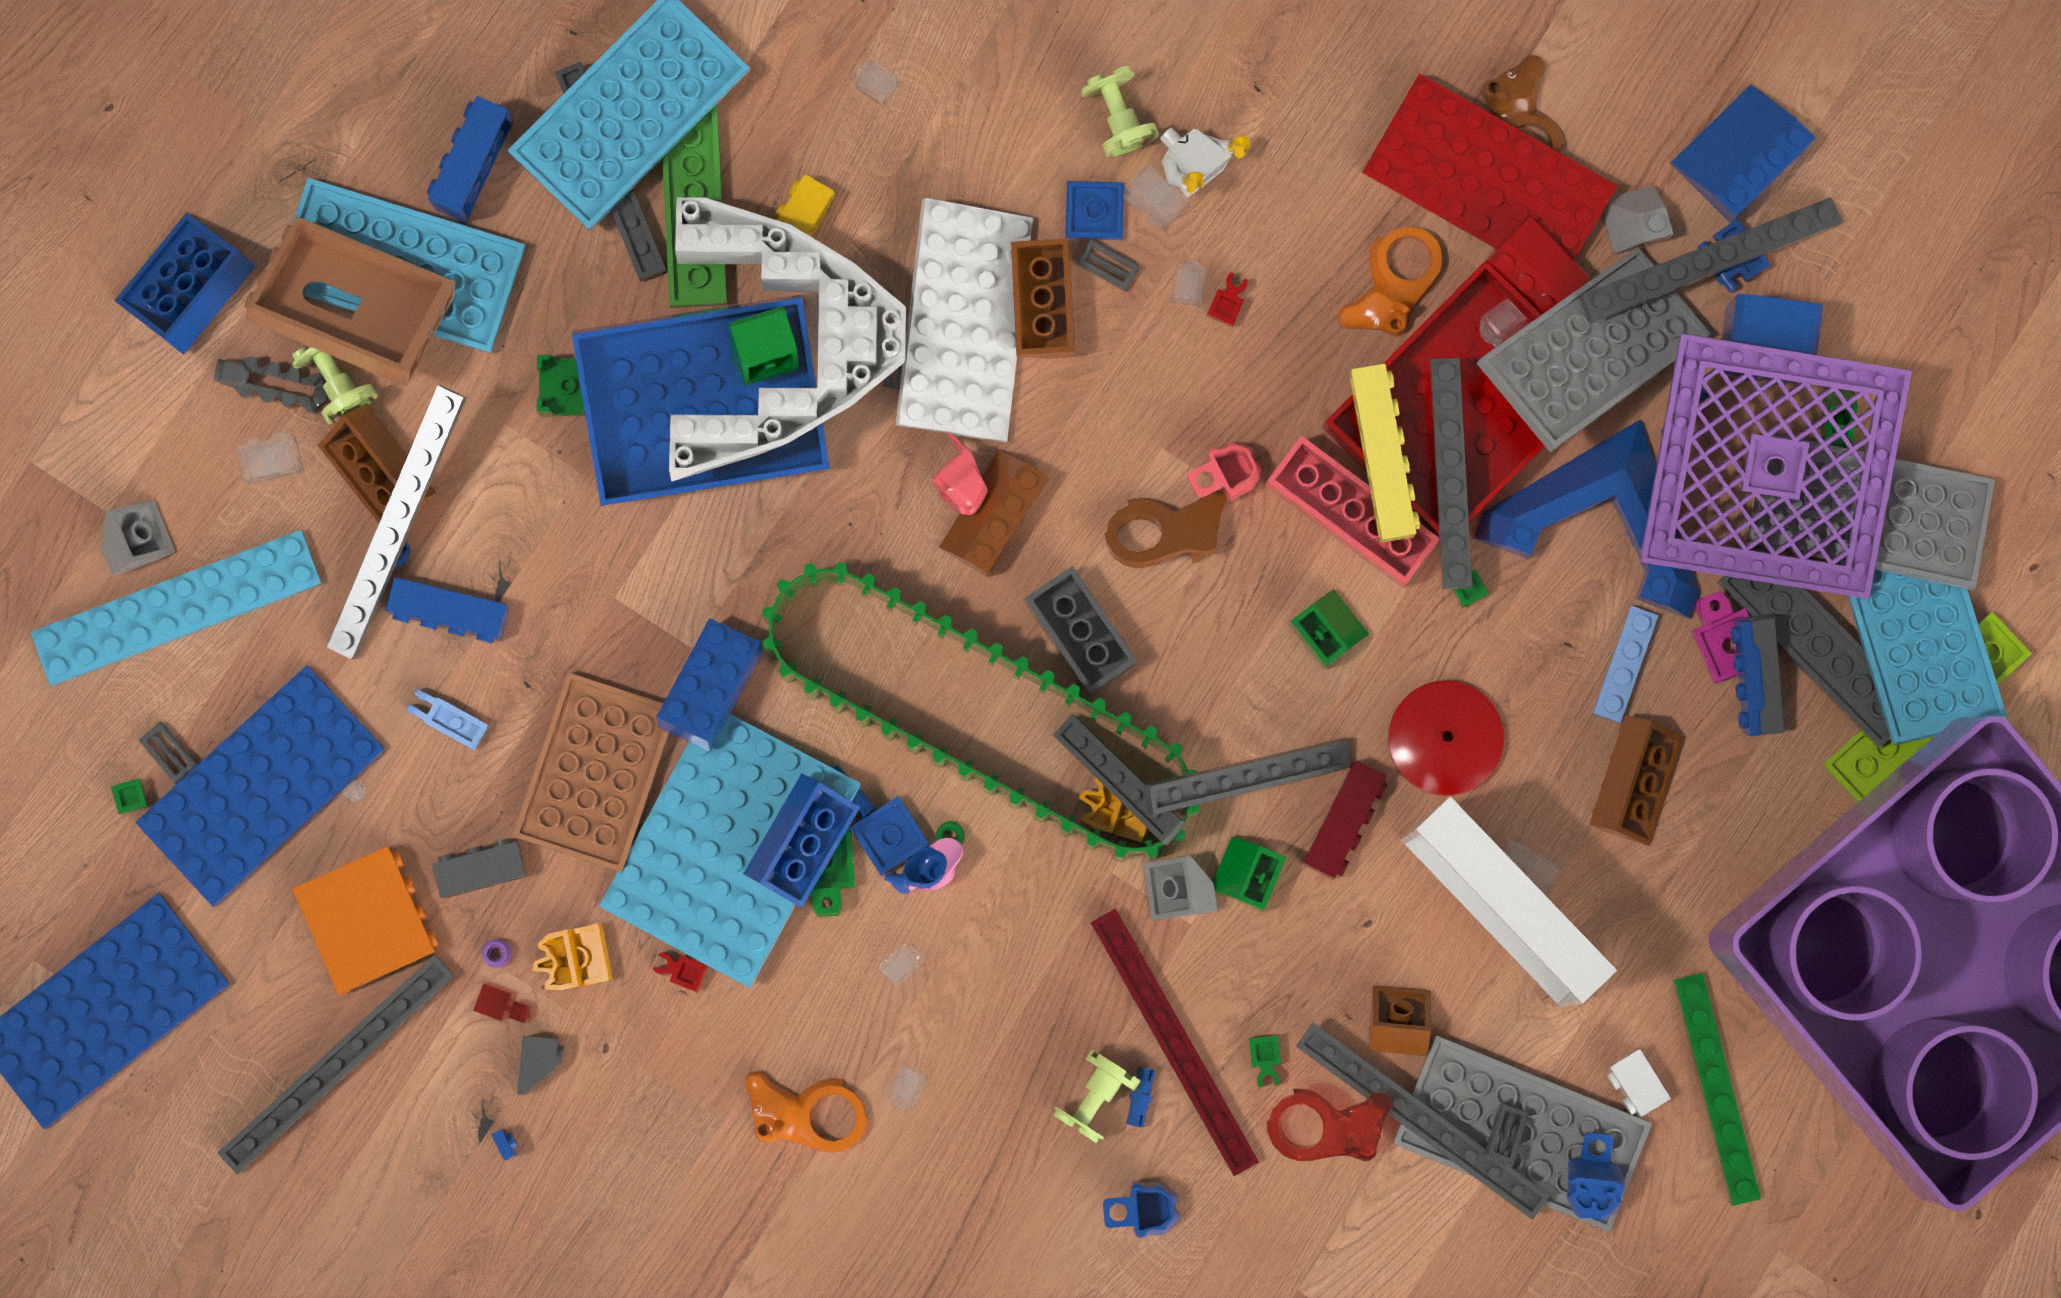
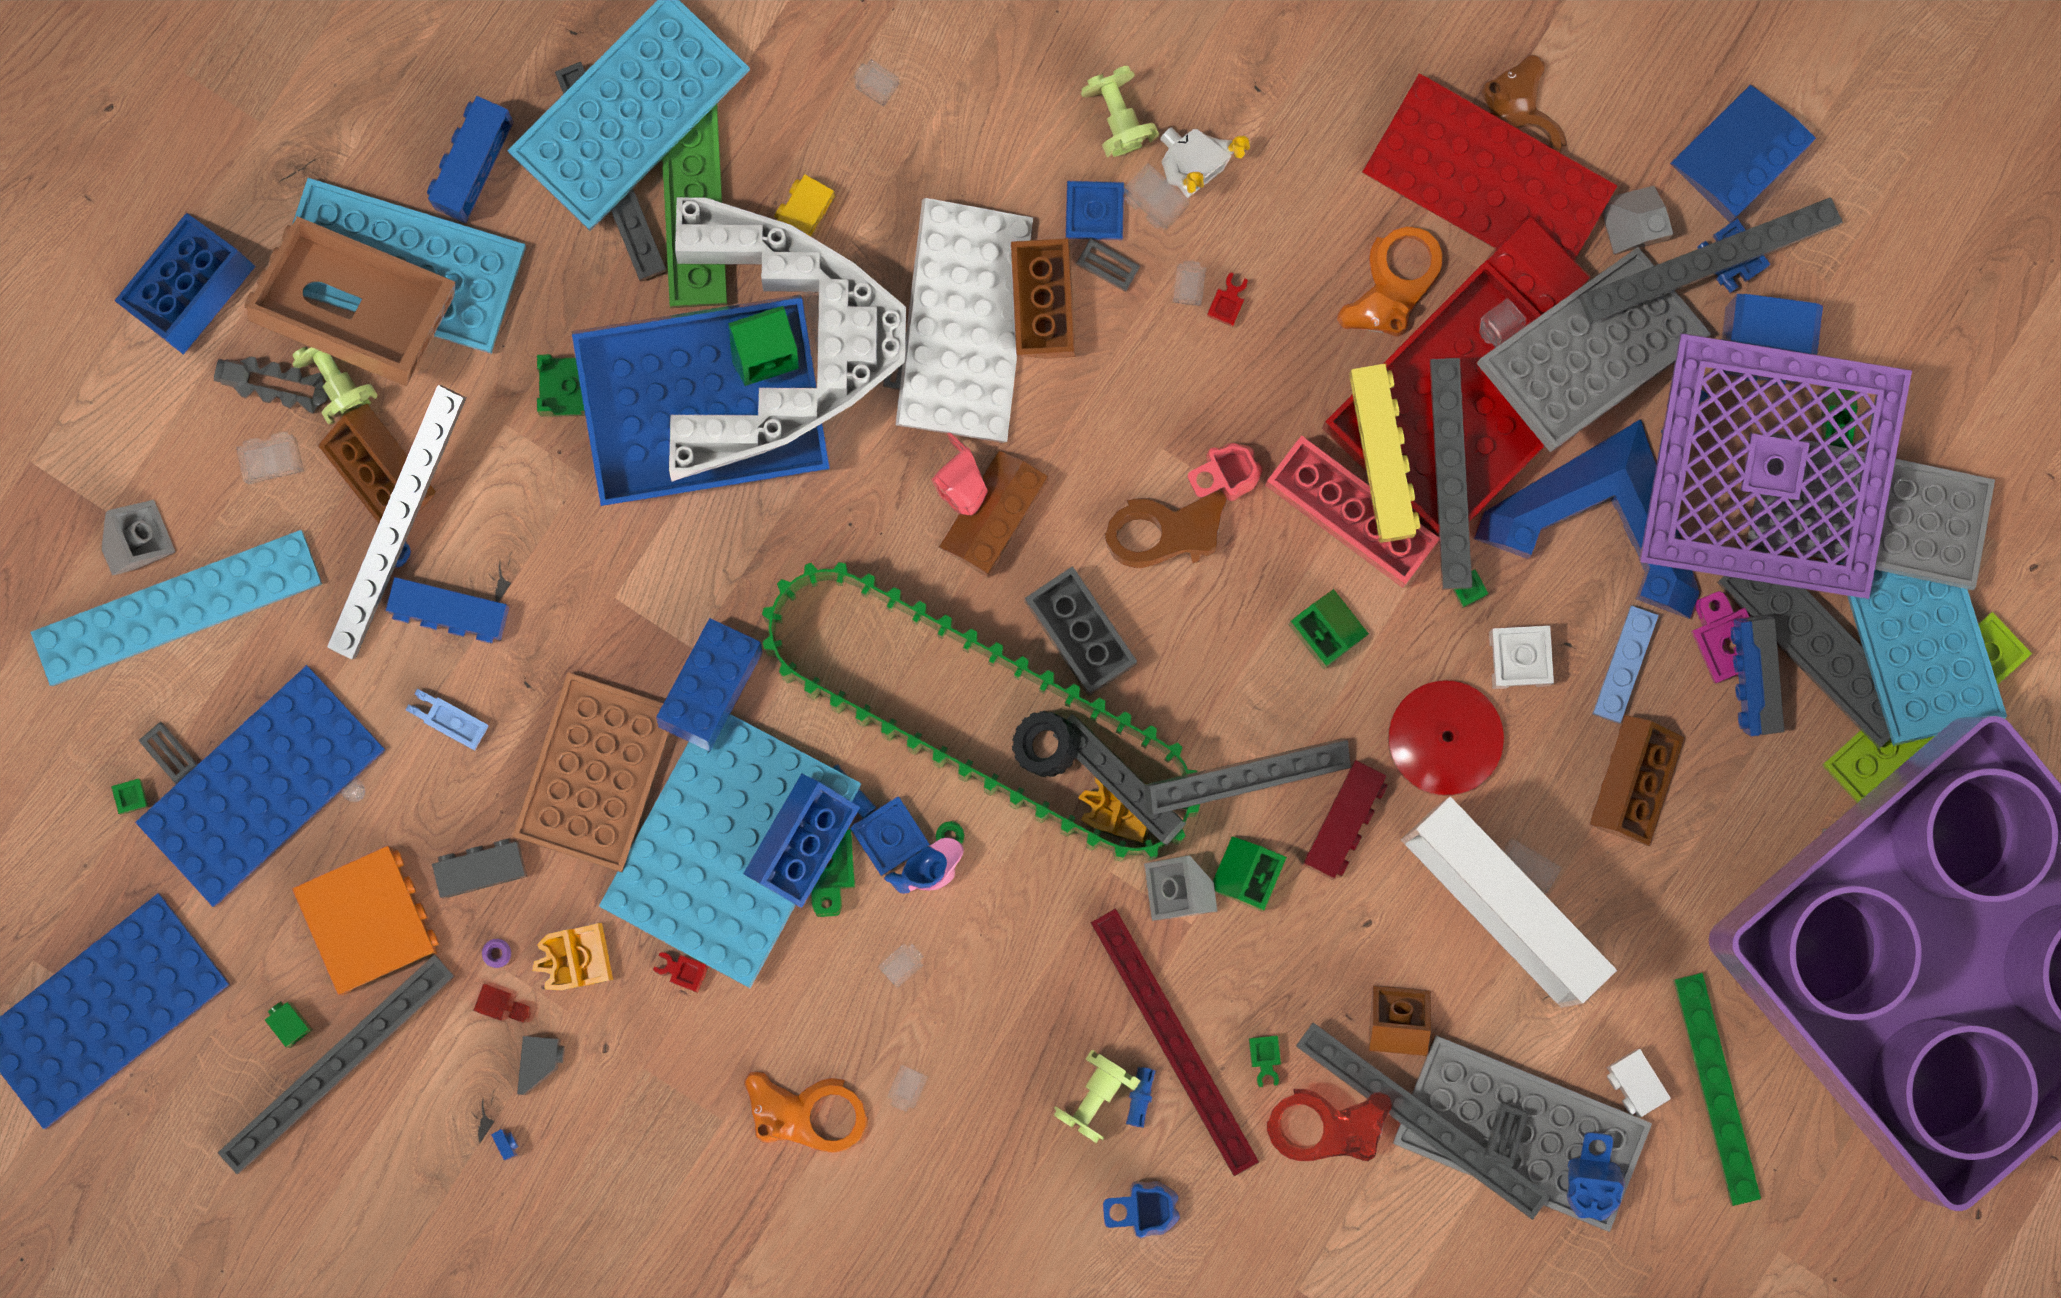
(287, 1023): none -> green brick
(1025, 736): none -> black tyre
(1521, 656): none -> white panel

